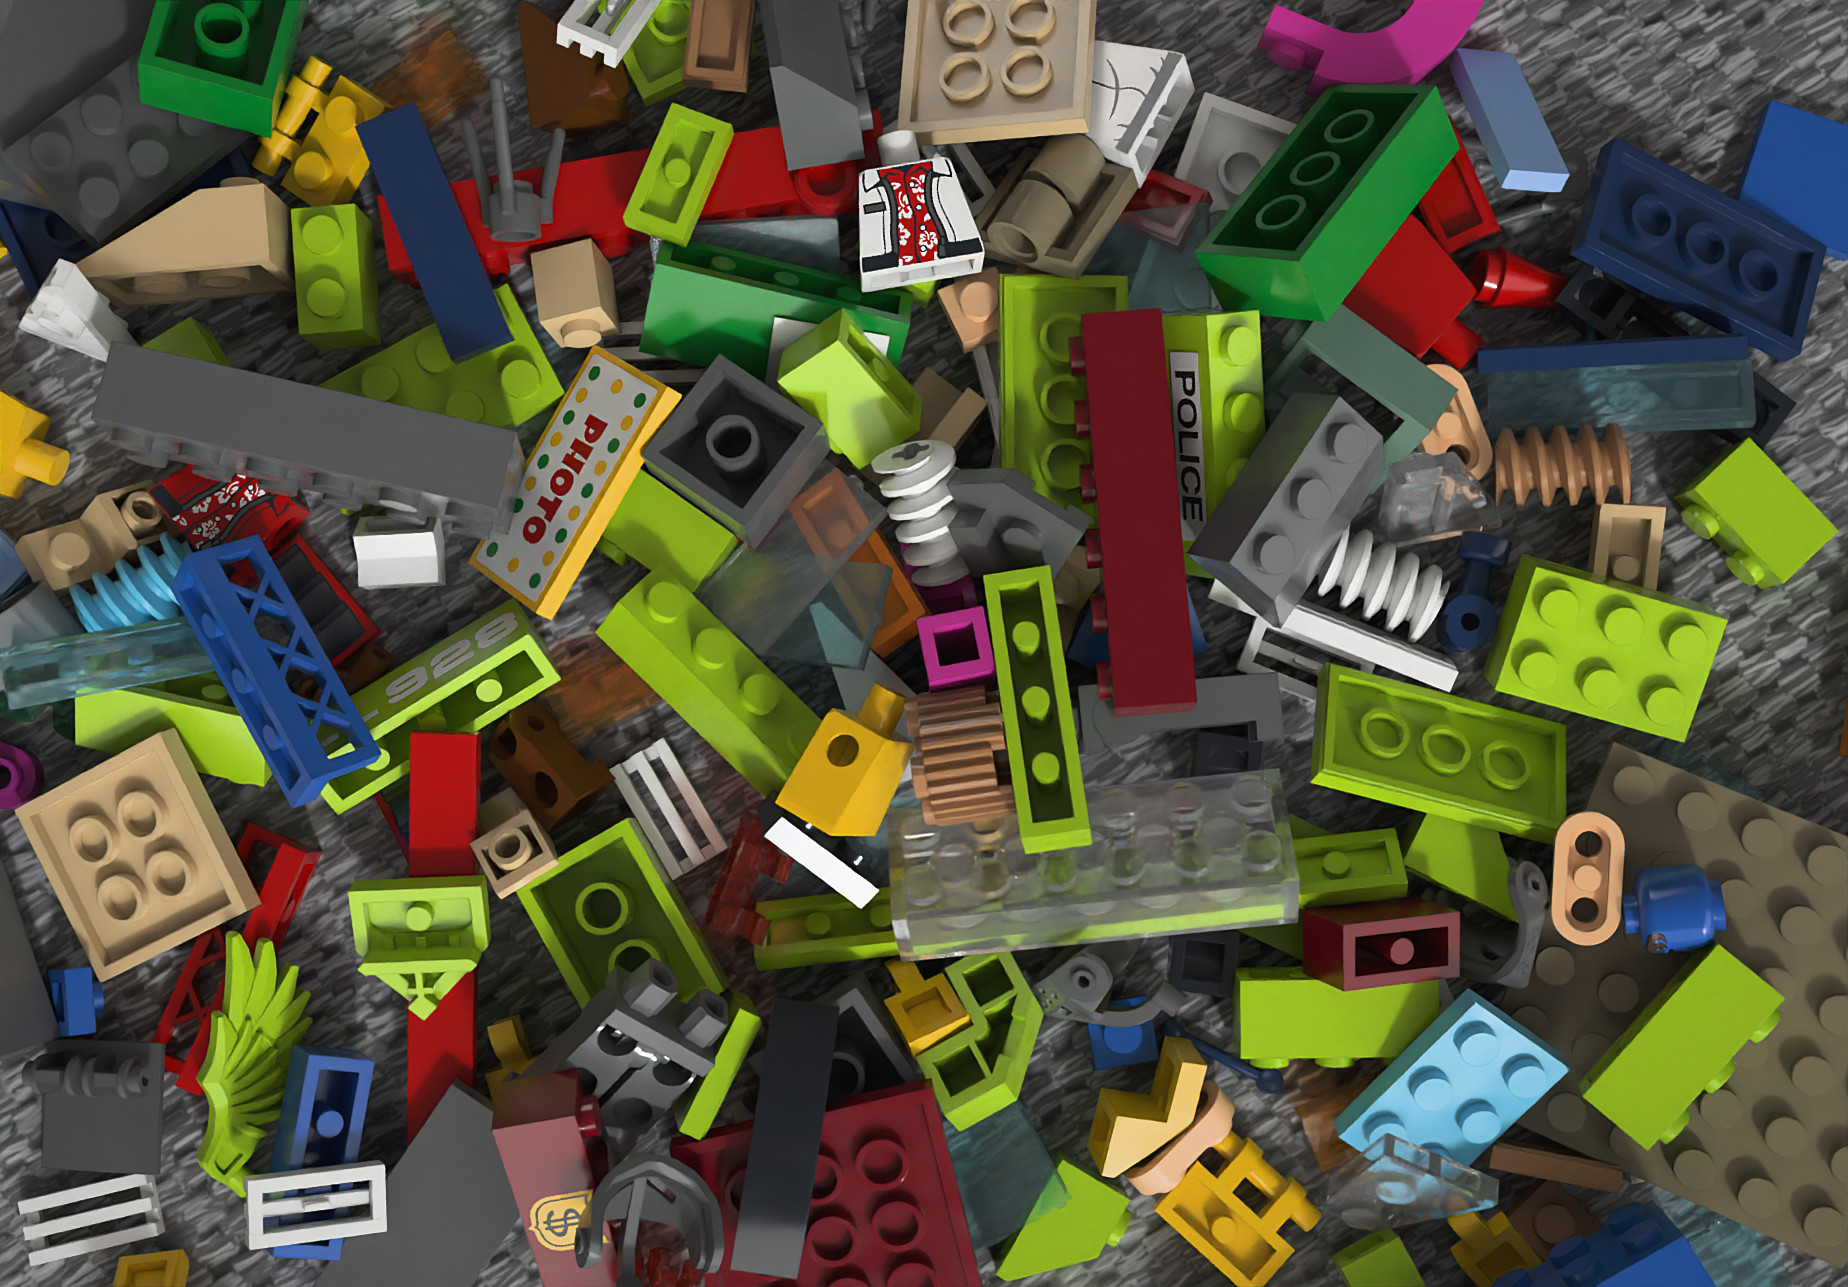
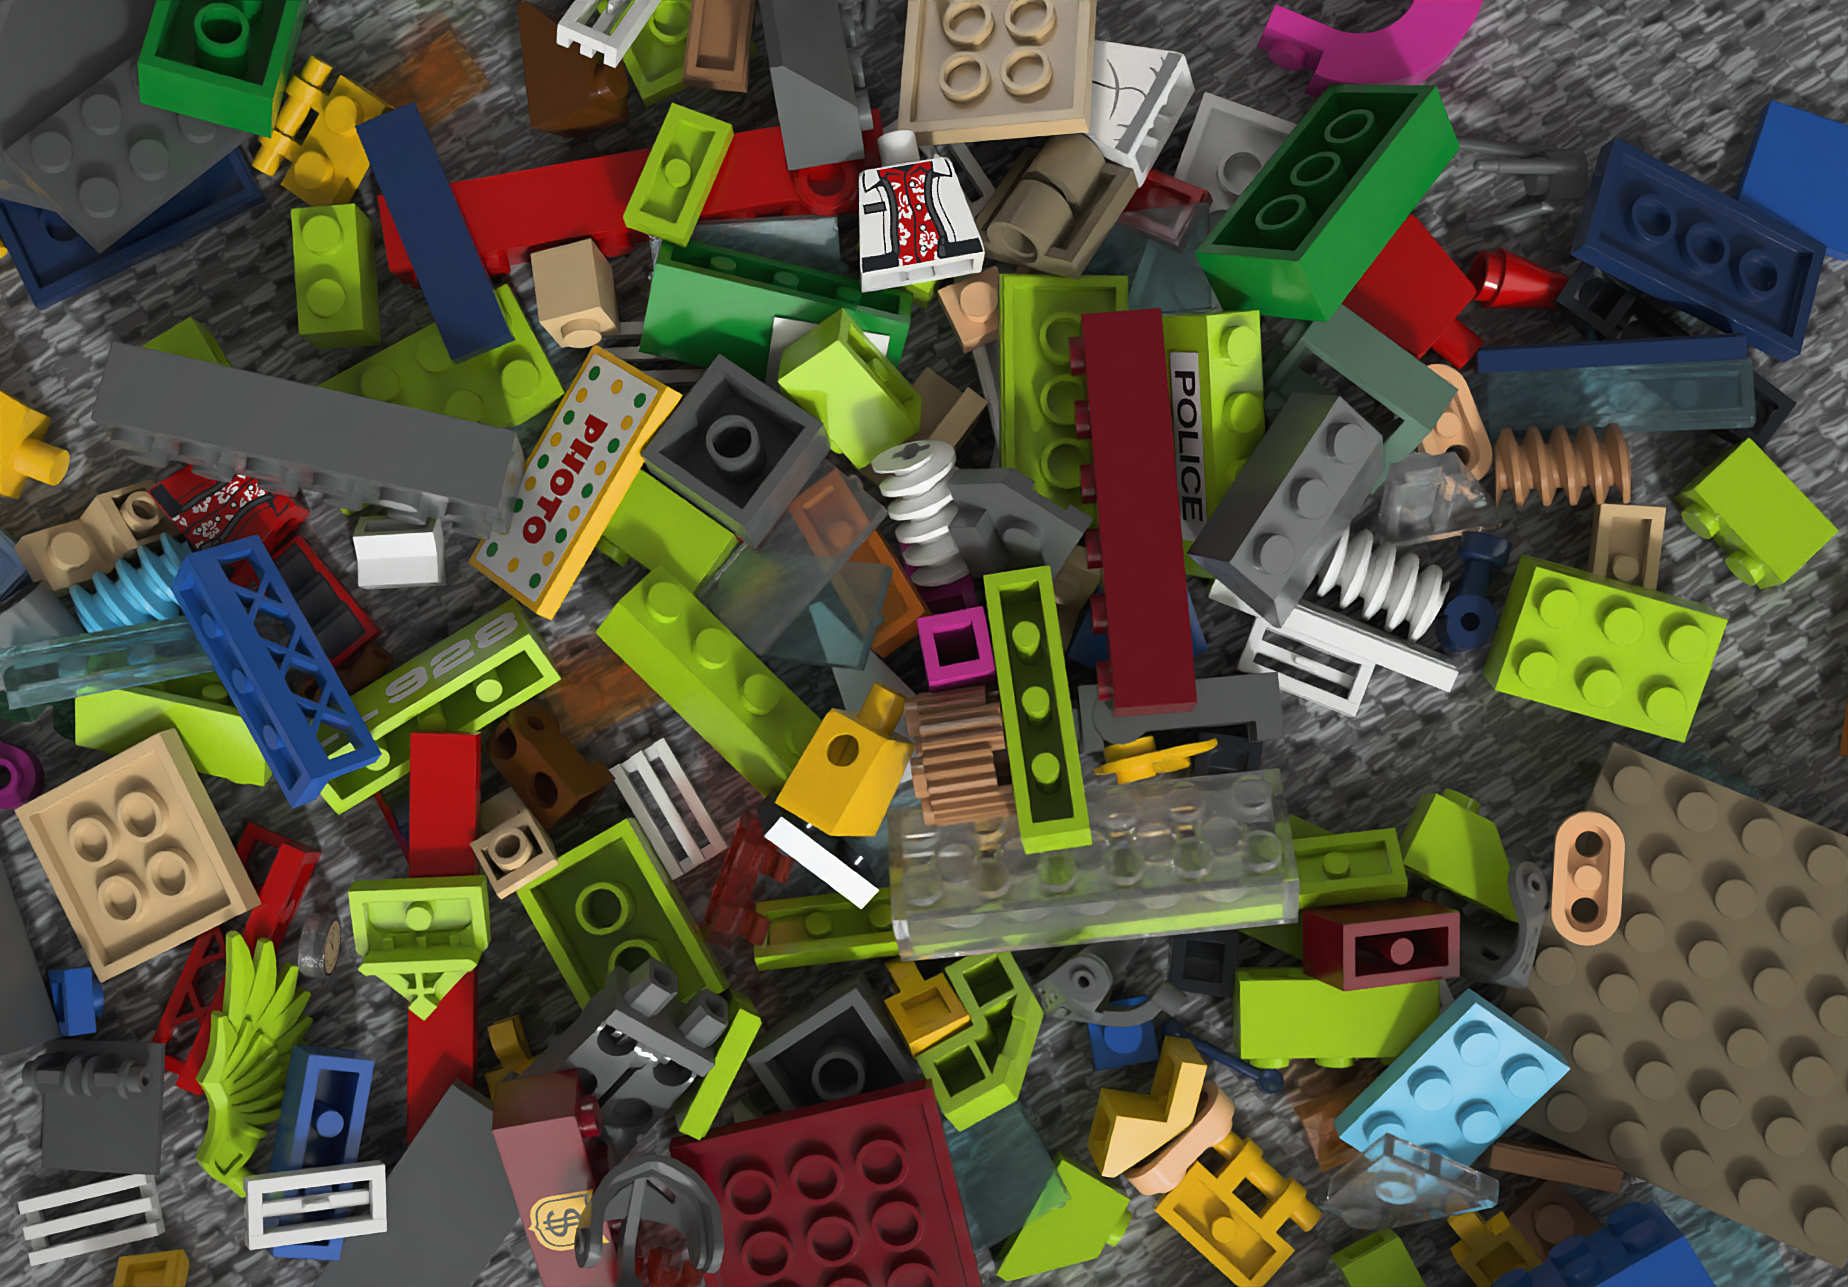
(74, 314): white wing -> none
(201, 249): tan slope -> none
(319, 945): none -> clear tile
(513, 209): dark grey plant -> none
(785, 1138): black slope -> none
(1142, 760): none -> yellow plate
(1439, 753): lime tile -> none
(1457, 205): red tile -> none
(1508, 121): light blue tile -> none
(1674, 909): blue head -> none
(1681, 1045): lime brick -> none

